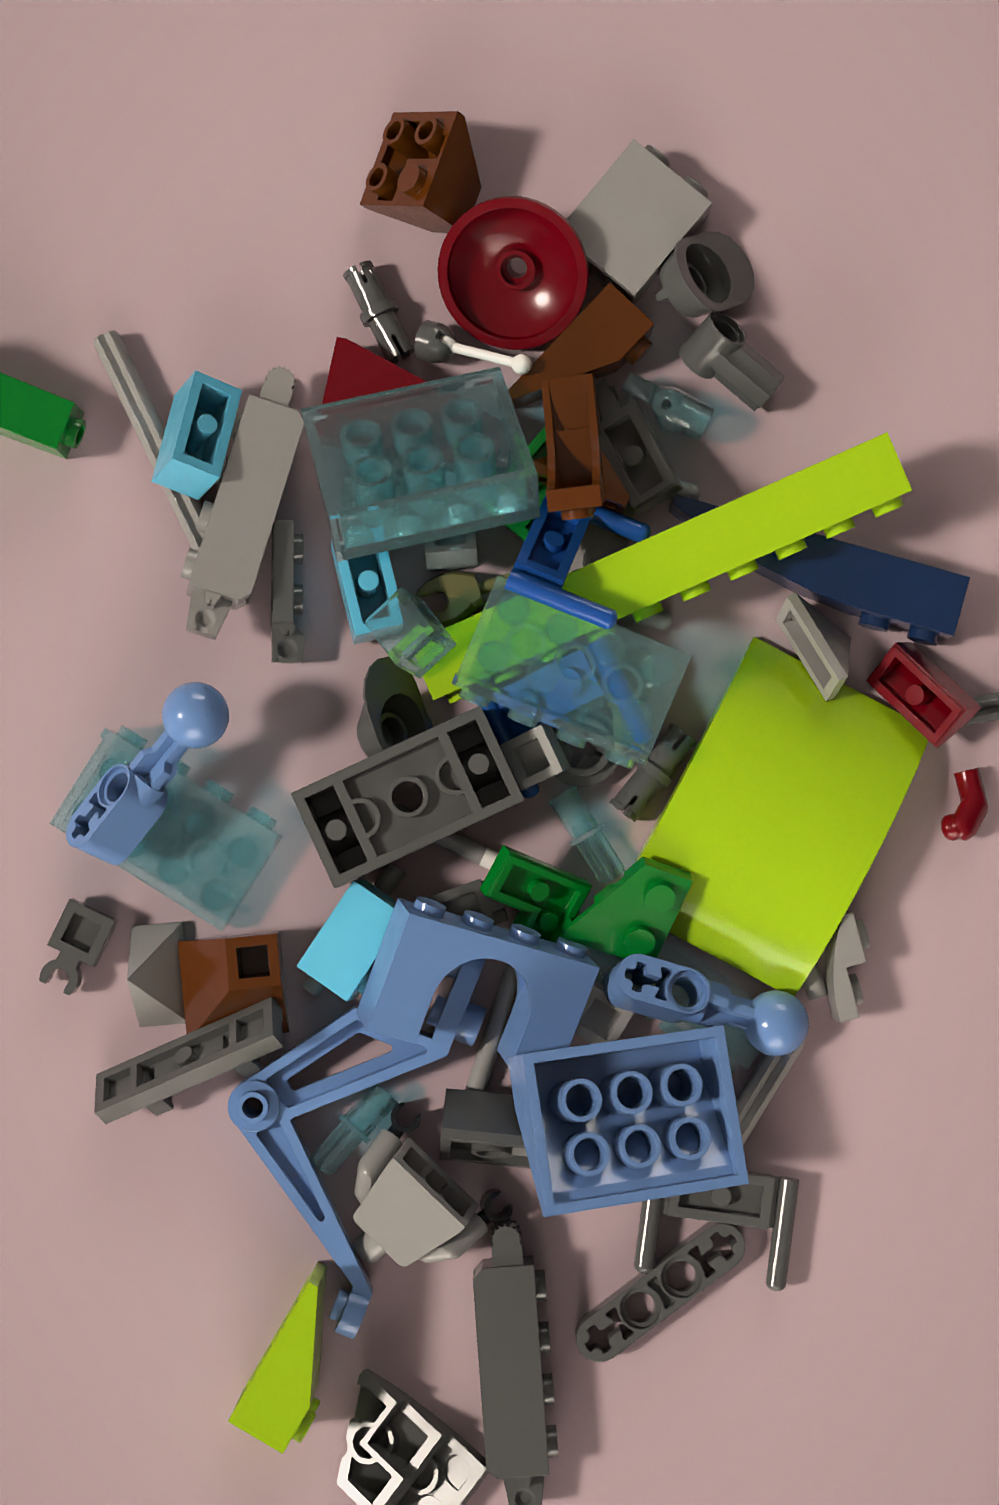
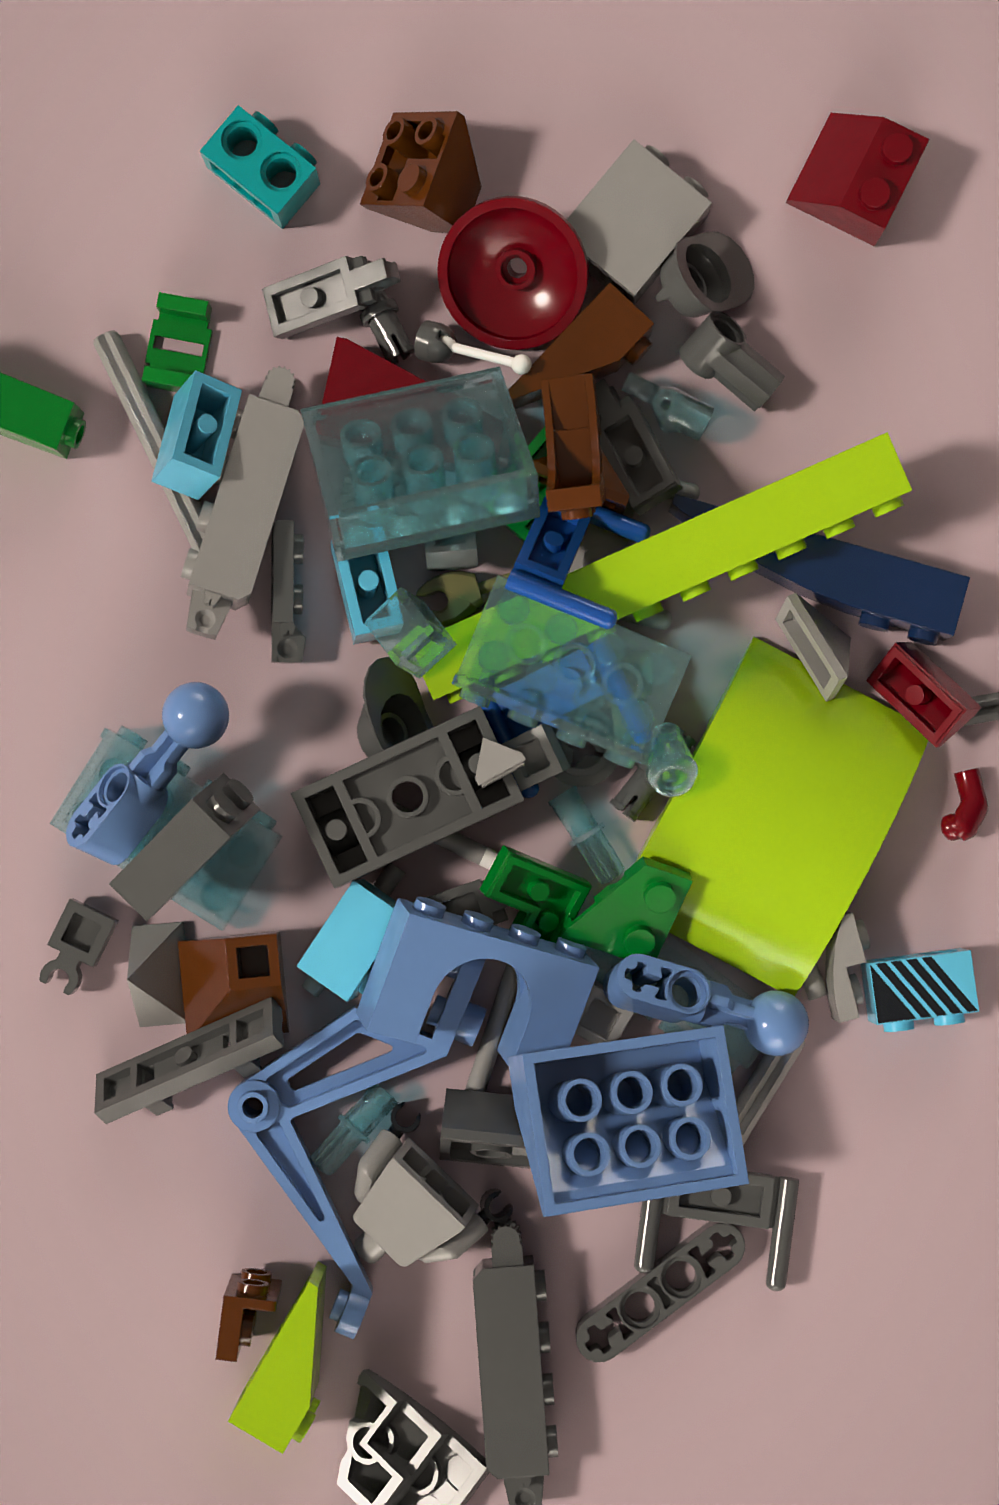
(180, 320): none -> green piece
(185, 845): none -> dark grey brick
(241, 1301): none -> reddish brown bracket
(253, 173): none -> teal brick
(326, 293): none -> hinge
(496, 762): none -> light grey slope
(670, 763): none -> clear light blue cone
(857, 173): none -> dark red slope
(919, 988): none -> brick

